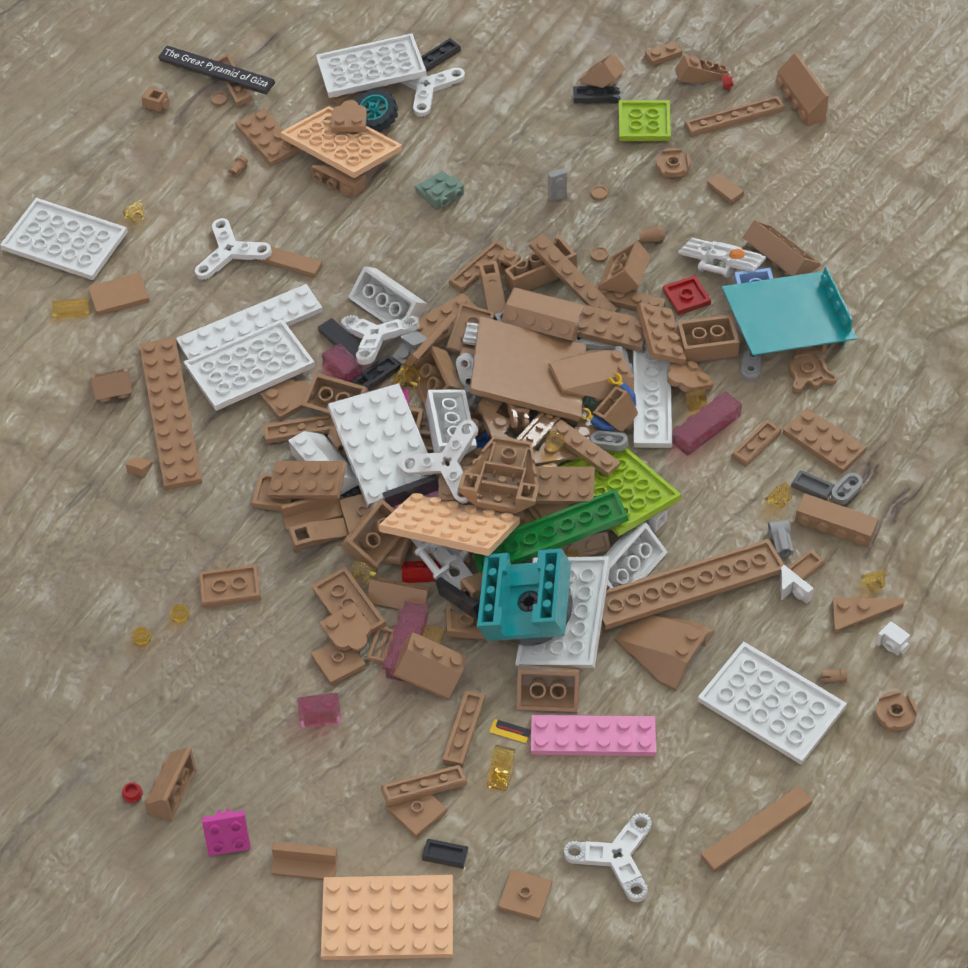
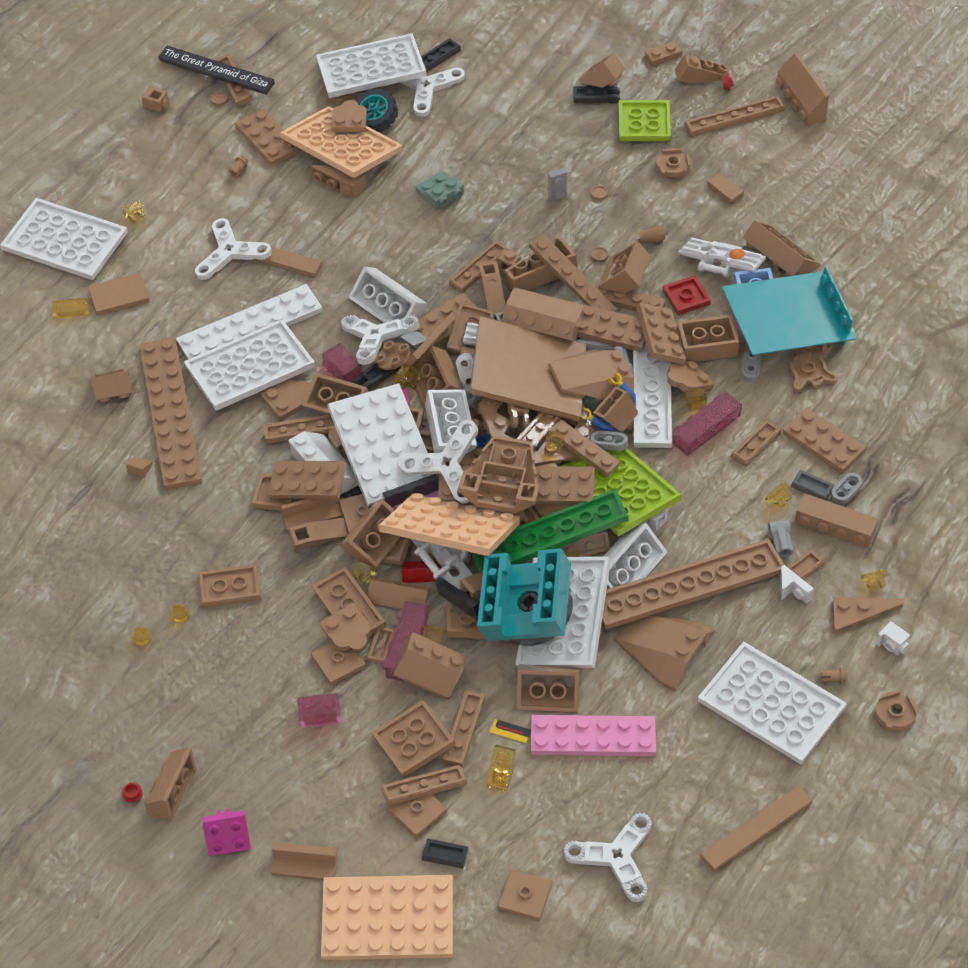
(337, 334): black tile -> none
(393, 355): none -> medium nougat dish
(413, 738): none -> medium nougat plate

